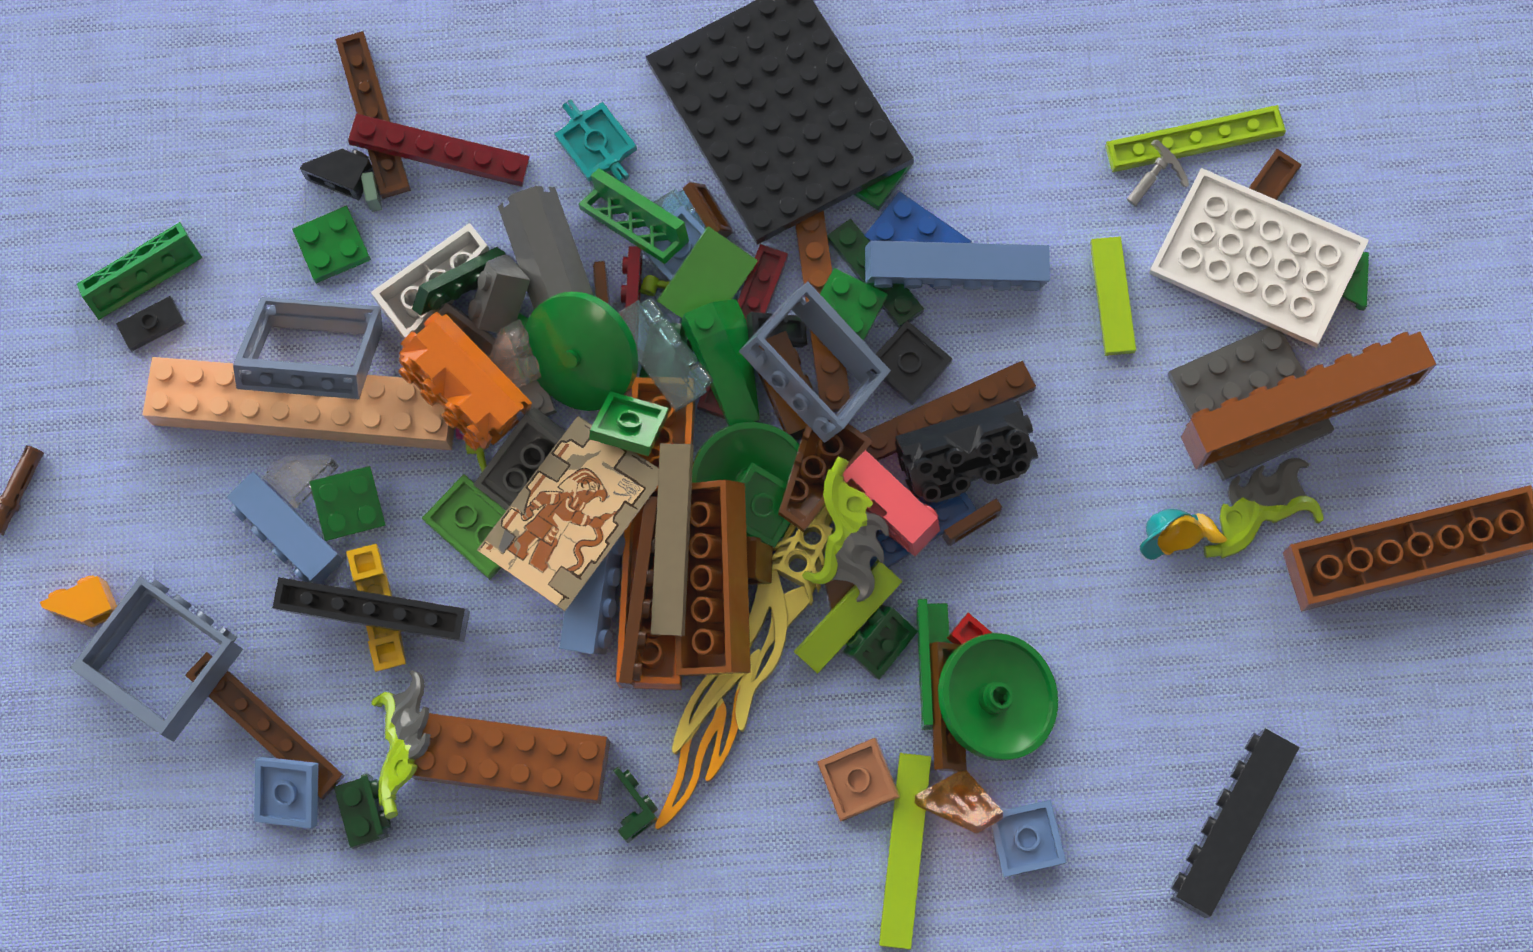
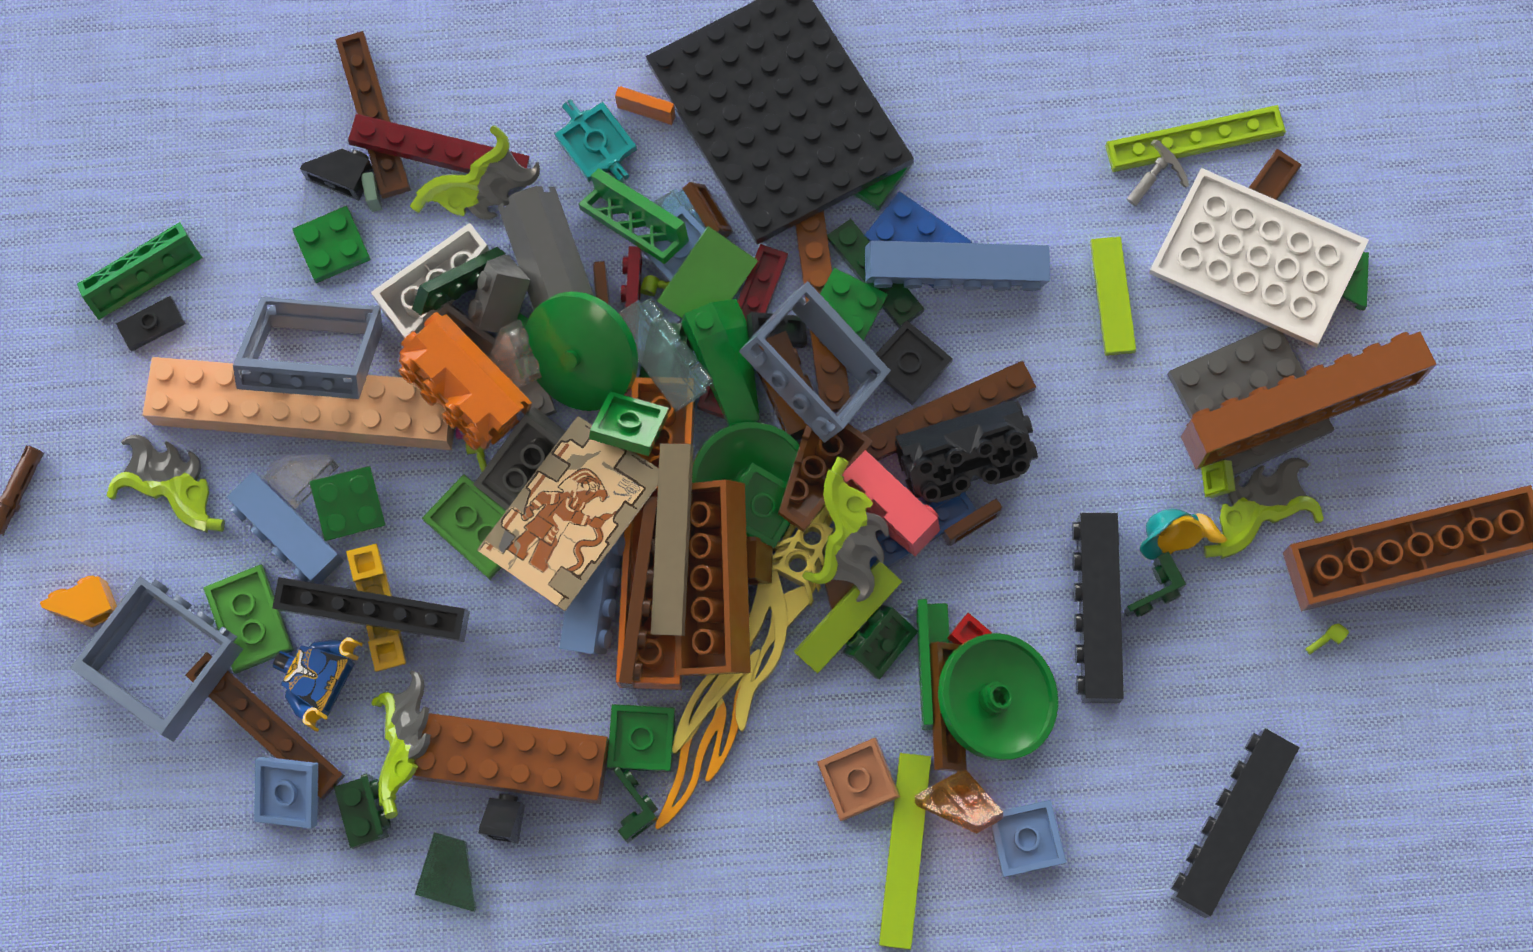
(167, 476): none -> piece
(245, 609): none -> bright green tile
(316, 677): none -> torso
(447, 873): none -> clear green wing
(484, 185): none -> piece
(502, 819): none -> black slope
(641, 738): none -> green plate
(645, 105): none -> orange tile
(1098, 608): none -> black brick
(1164, 572): none -> dark green bracket
(1218, 479): none -> lime tile
(1335, 632): none -> lime hand

